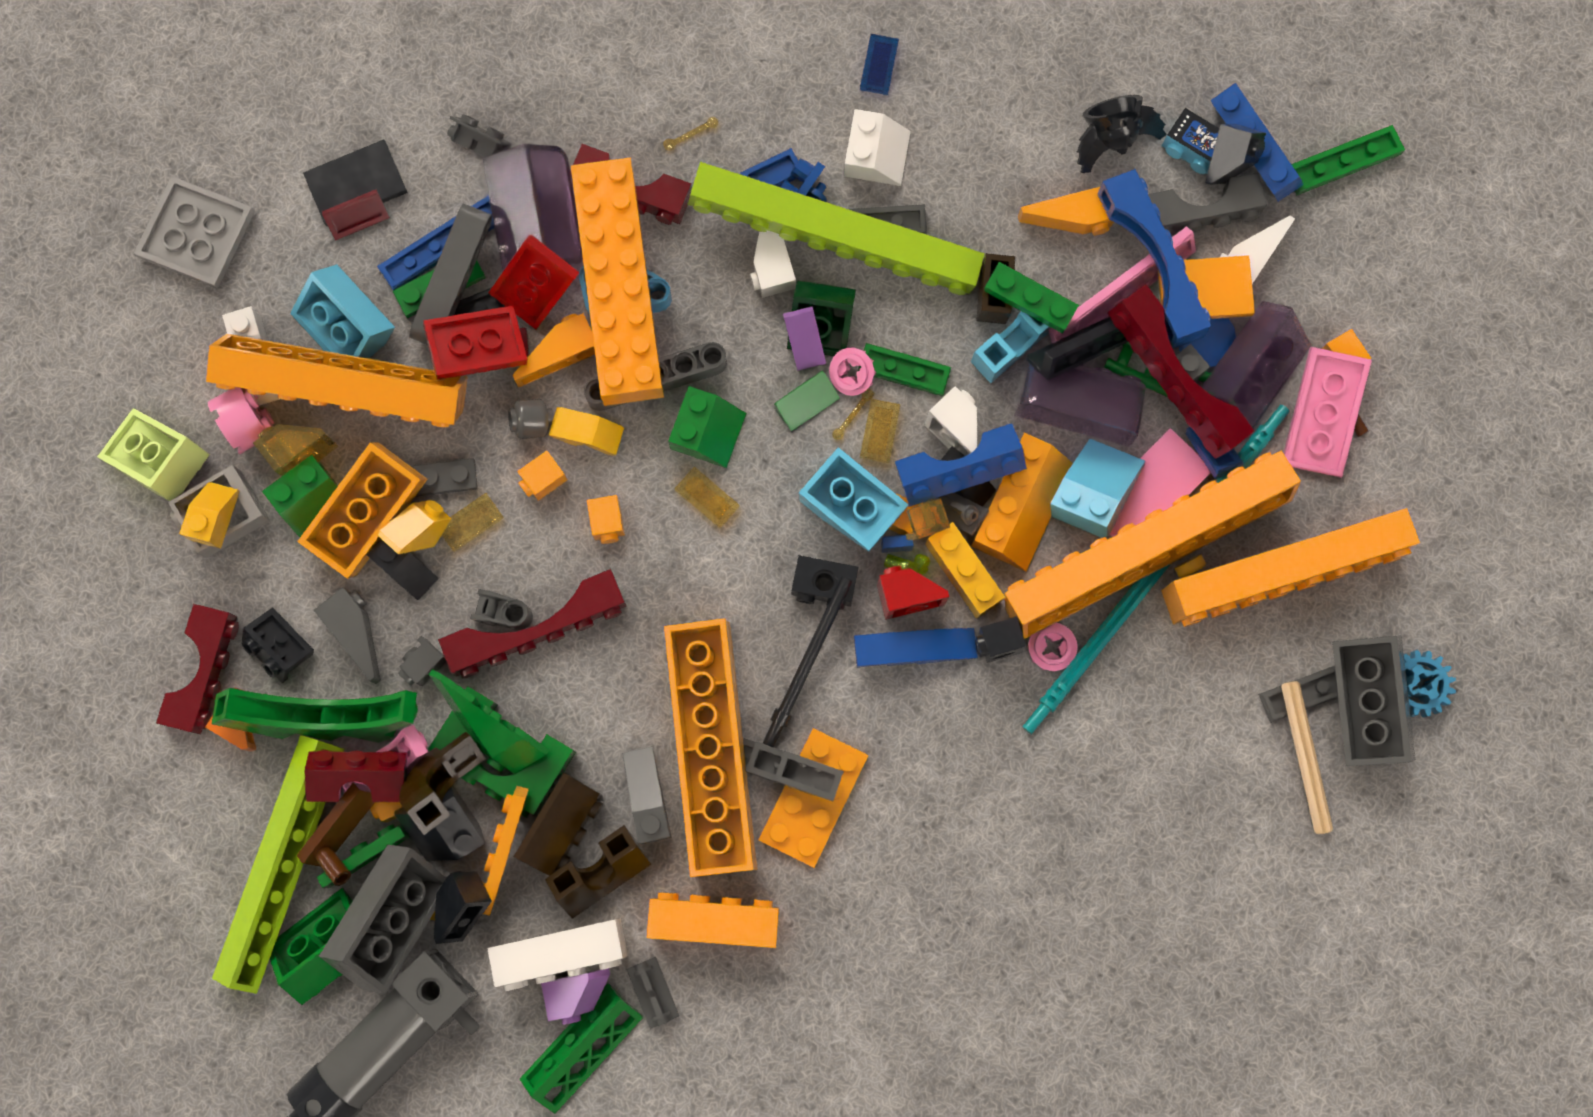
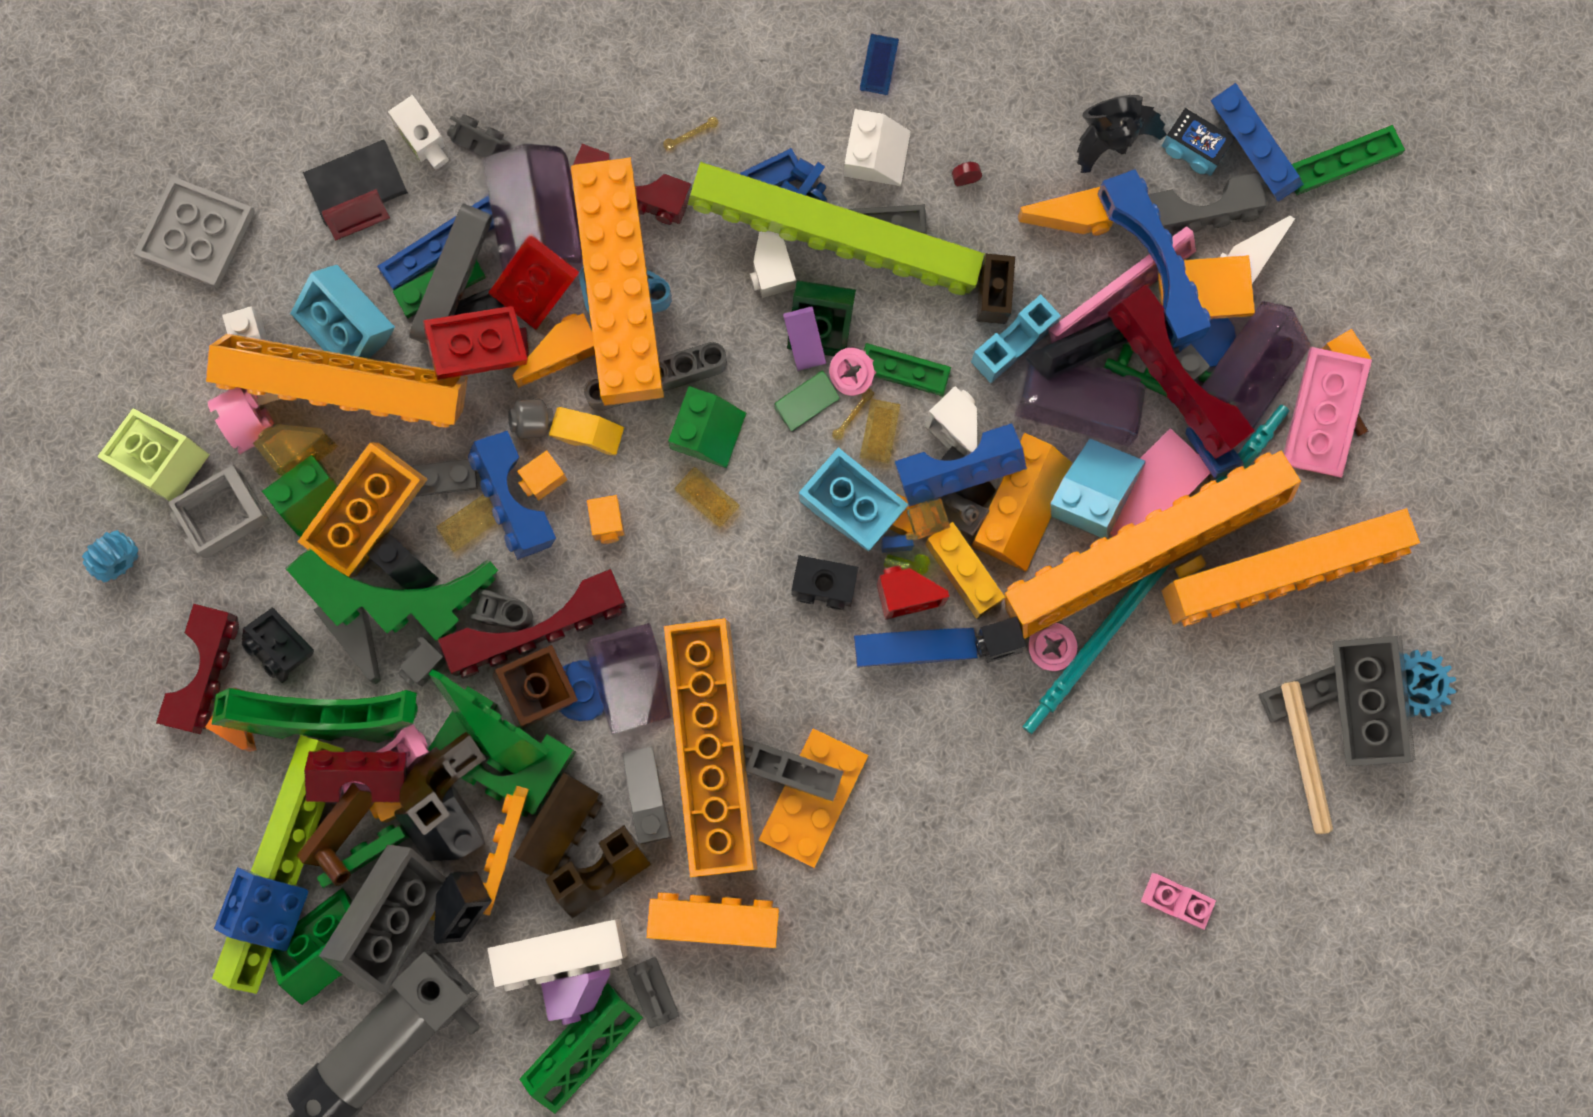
(110, 556): none -> dark azure gear
(210, 515): yellow slope -> none
(261, 910): none -> blue bracket
(413, 125): none -> white torso
(415, 527): yellow slope -> none
(431, 606): none -> green arch
(525, 529): none -> blue arch
(534, 687): none -> reddish brown slope
(589, 701): none -> blue tile
(629, 677): none -> clear purple slope
(781, 716): black bar -> none
(966, 173): none -> dark red tile
(1031, 297): green plate -> none
(1178, 901): none -> bright pink slope
(1234, 152): slope -> none

